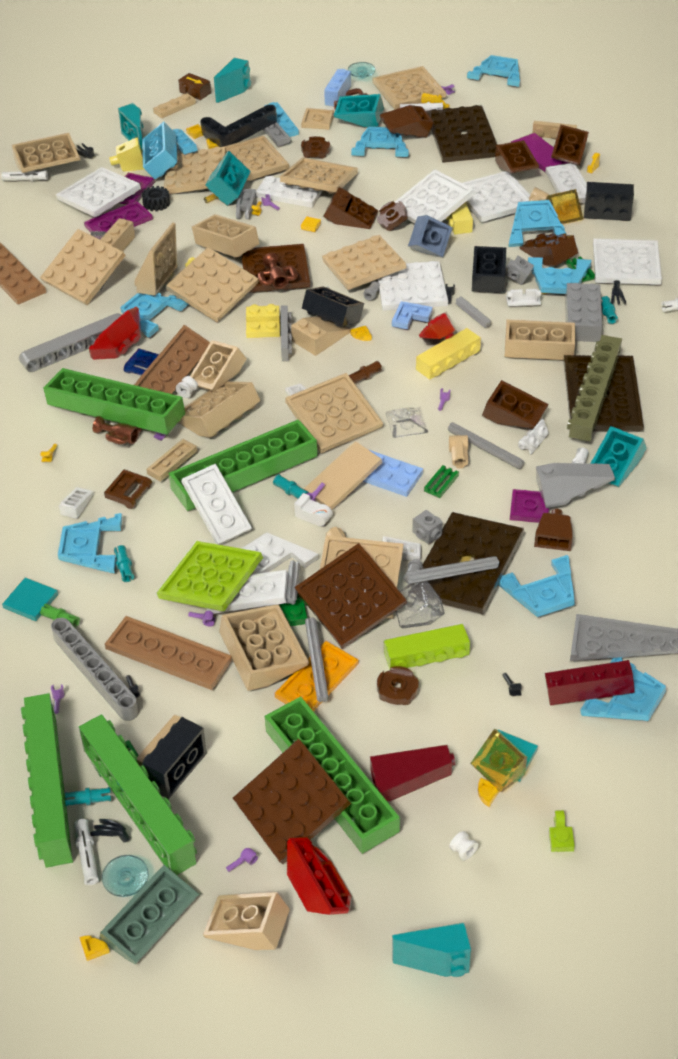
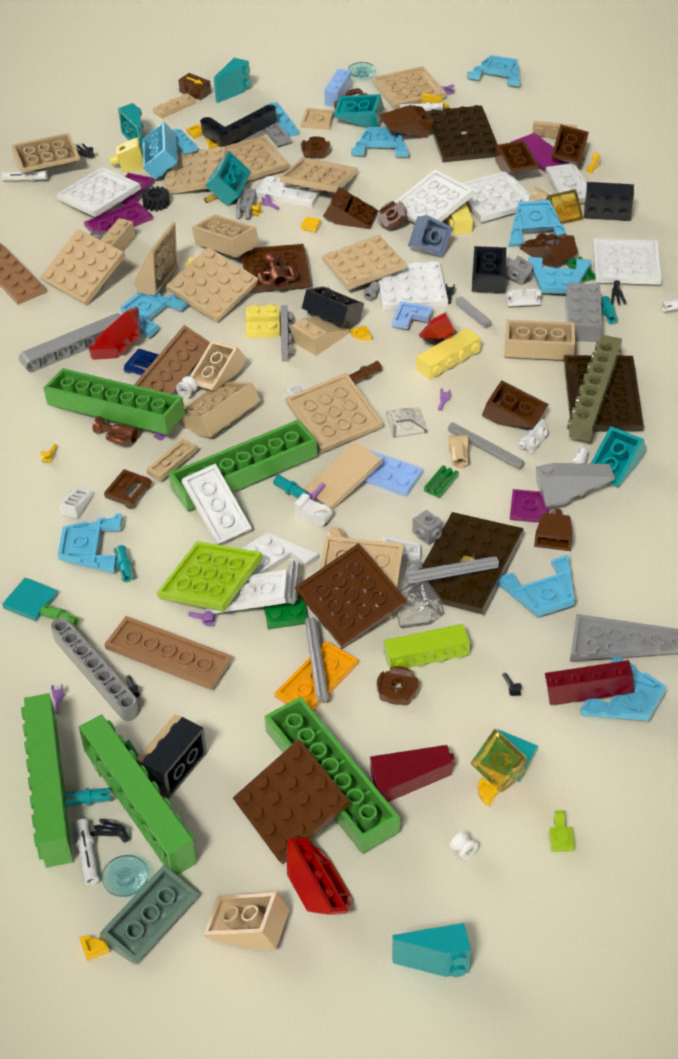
(247, 855): medium lavender hand -> none
(262, 645): tan slope -> none

